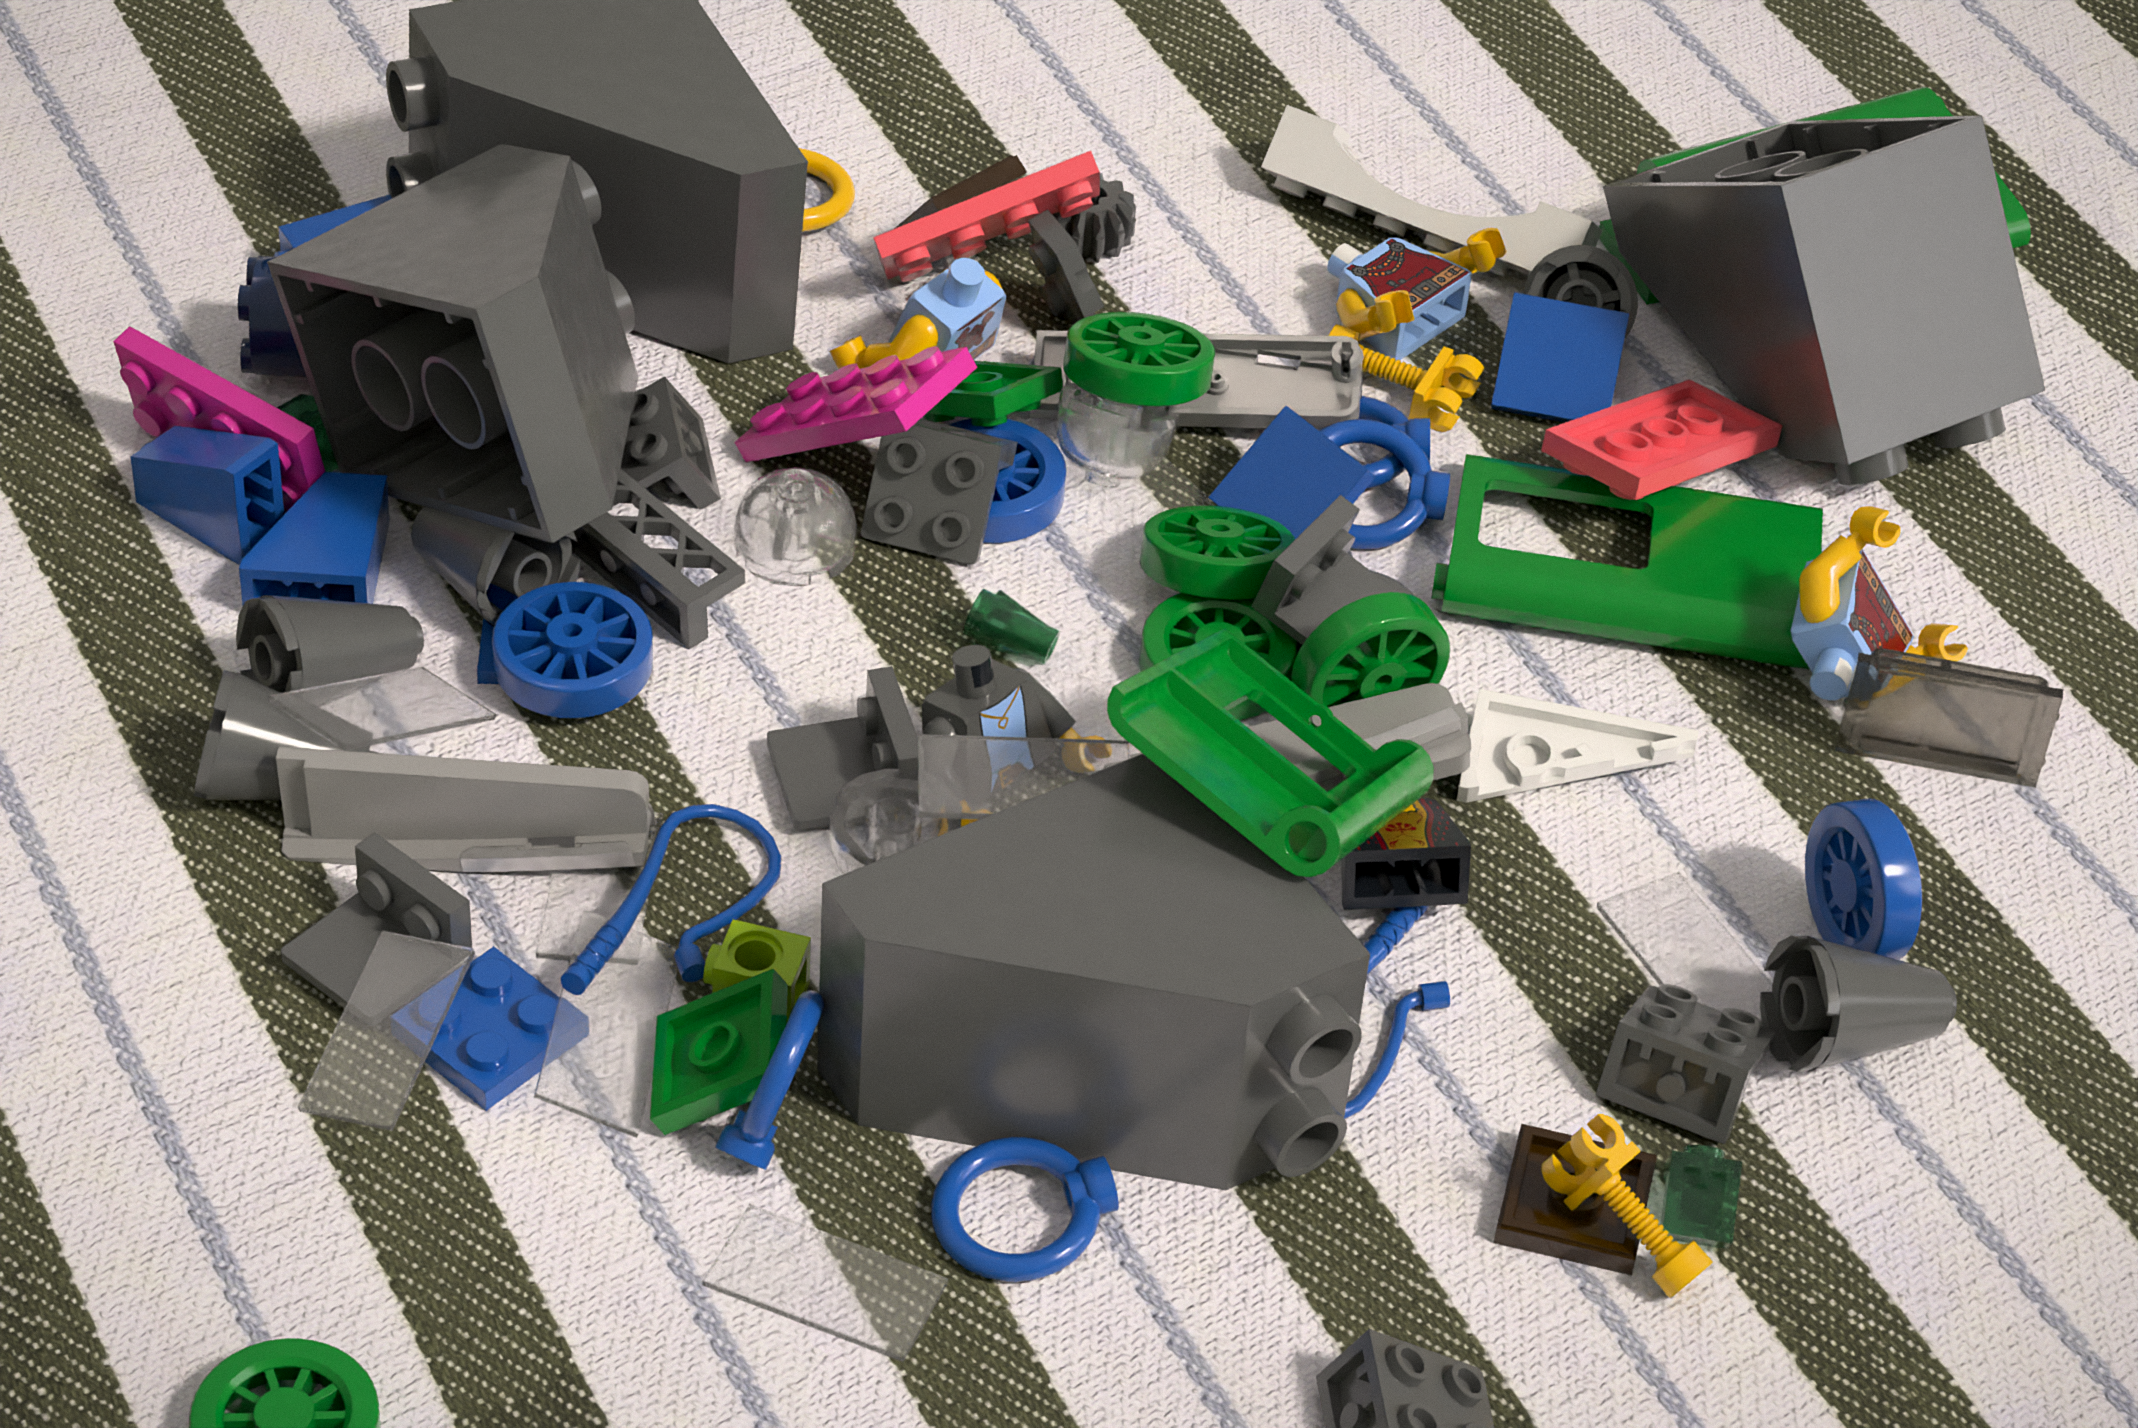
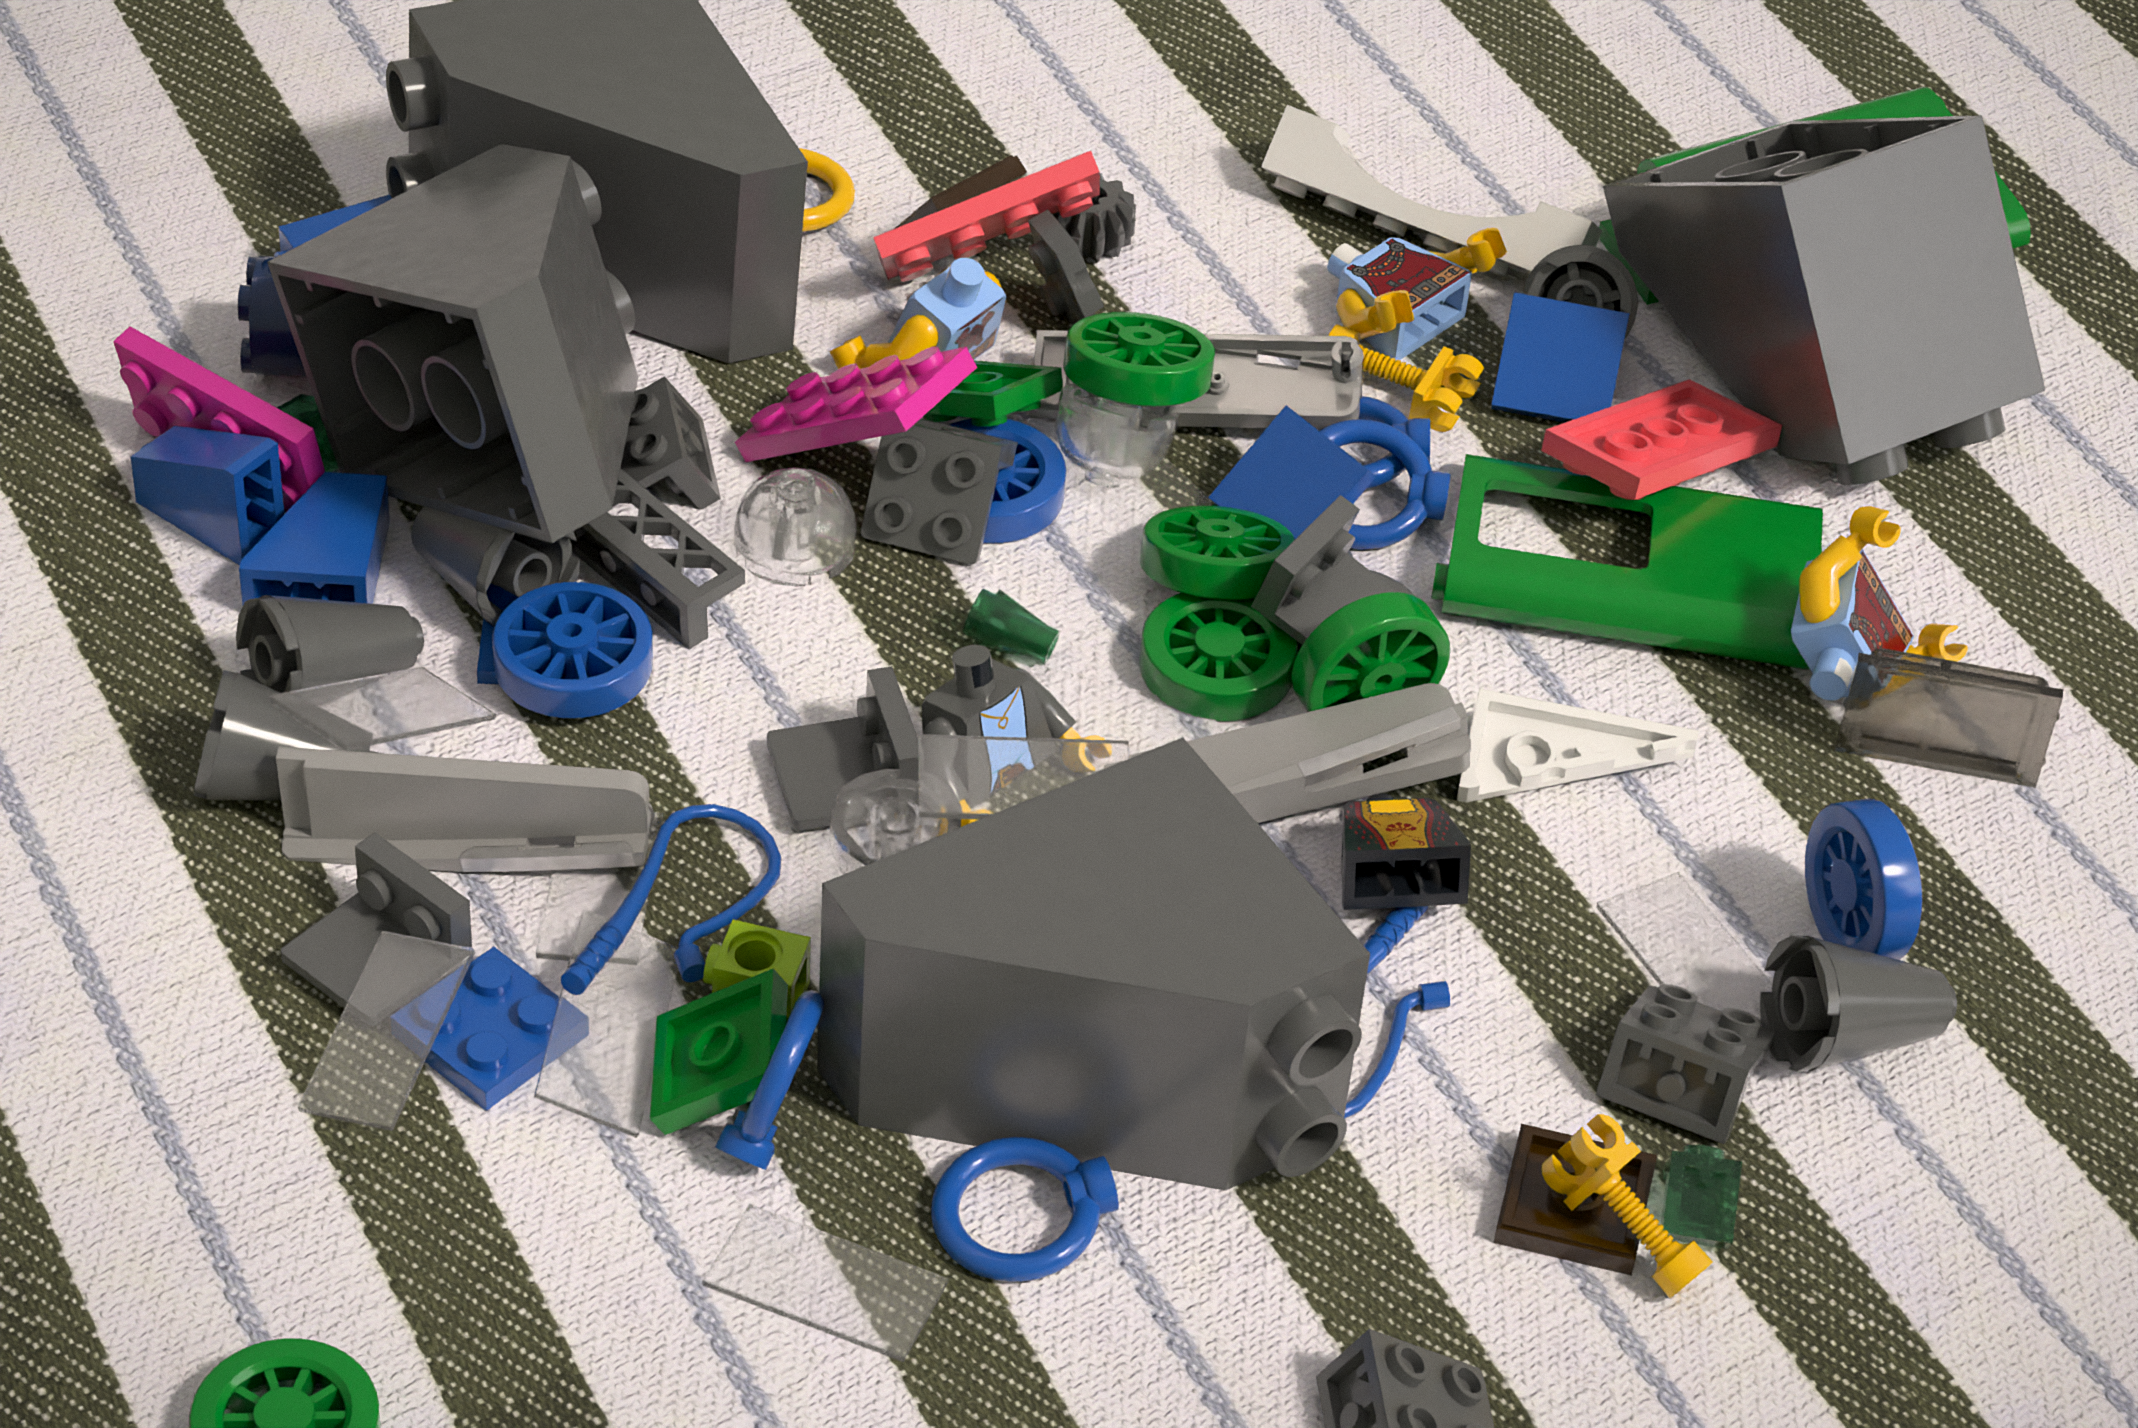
(1183, 725): green piece -> none

